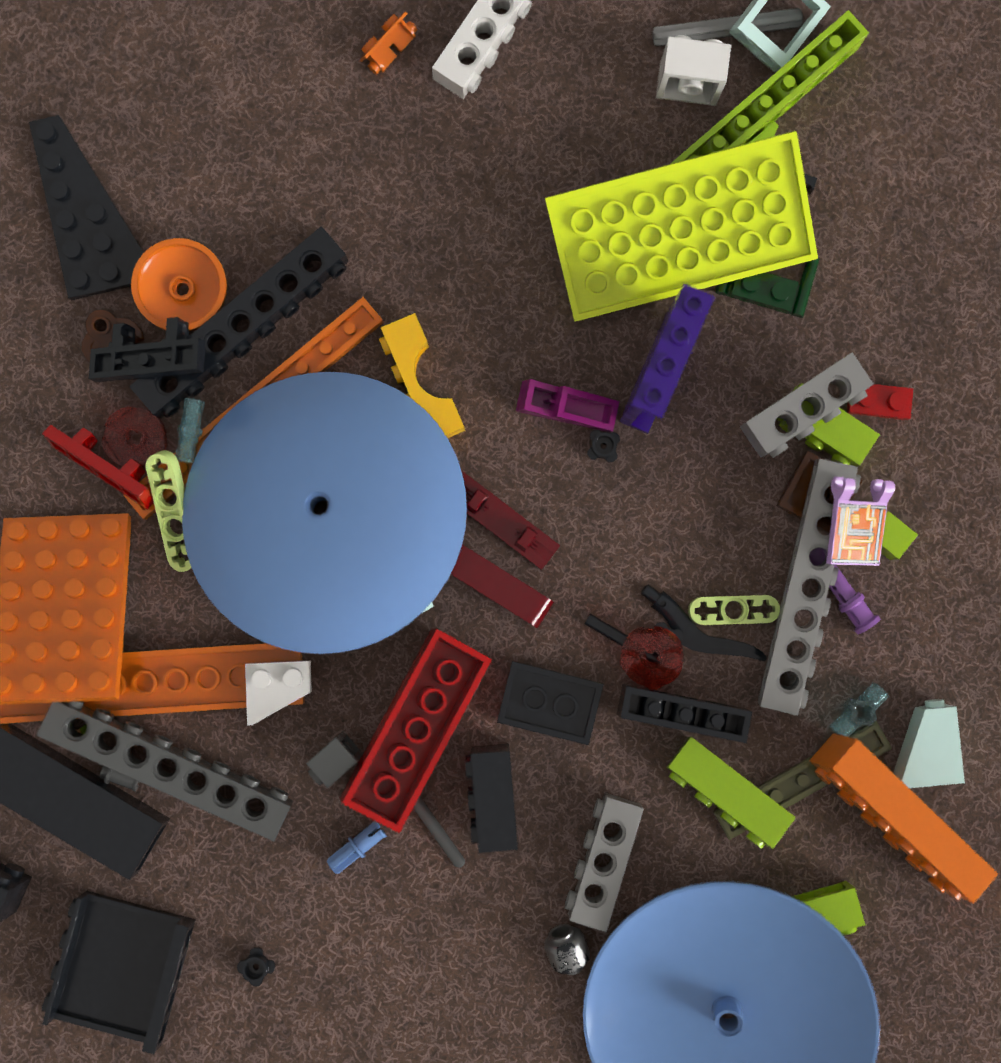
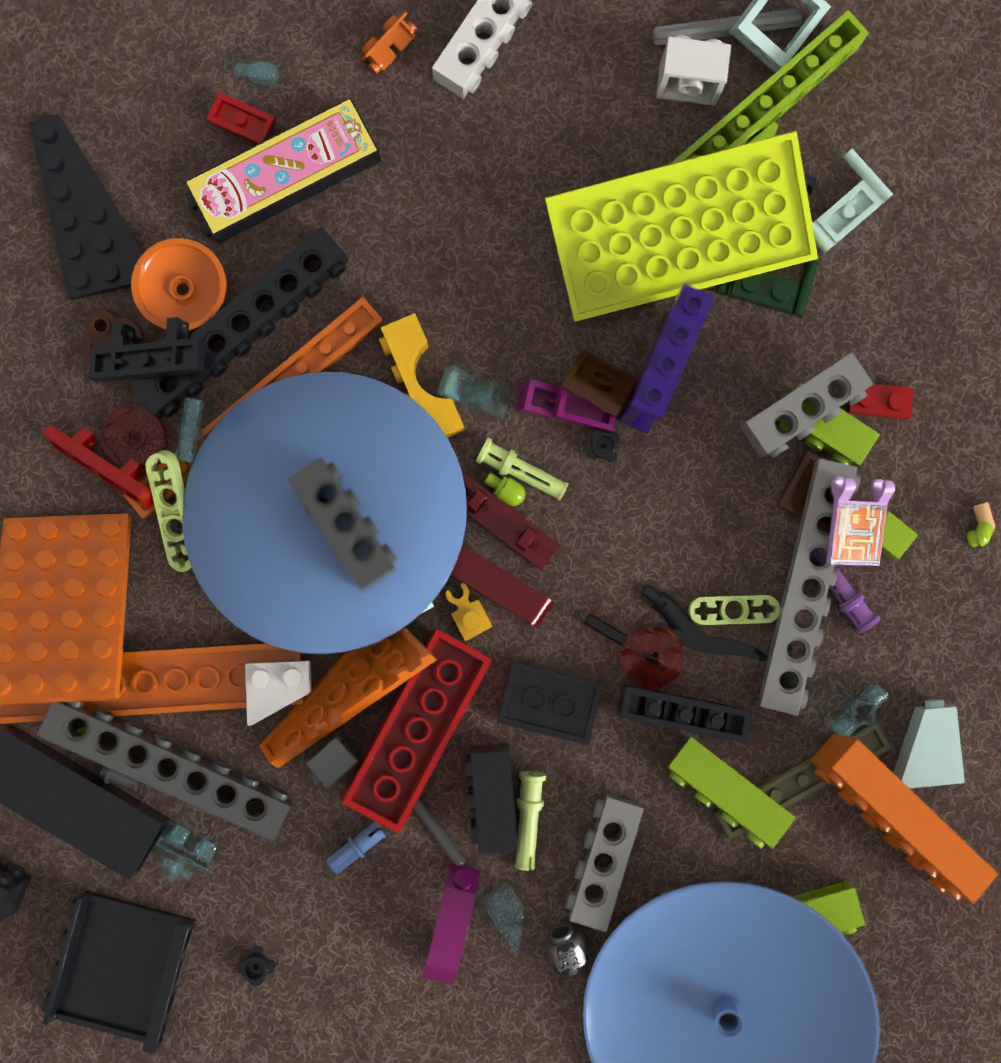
(174, 844): none -> clear light blue hips
(240, 119): none -> red plate
(259, 72): none -> clear light blue cylinder
(282, 171): none -> brick
(308, 485): none -> dark grey brick
(345, 691): none -> orange wing
(452, 924): none -> magenta arch
(471, 616): none -> yellow plate
(474, 392): none -> clear light blue slope
(506, 489): none -> lime cylinder
(506, 914): none -> clear light blue slope
(529, 805): none -> yellowish green pin
(555, 488): none -> yellowish green pin
(599, 382): none -> reddish brown plate
(852, 207): none -> light aqua plate
(985, 526): none -> arm

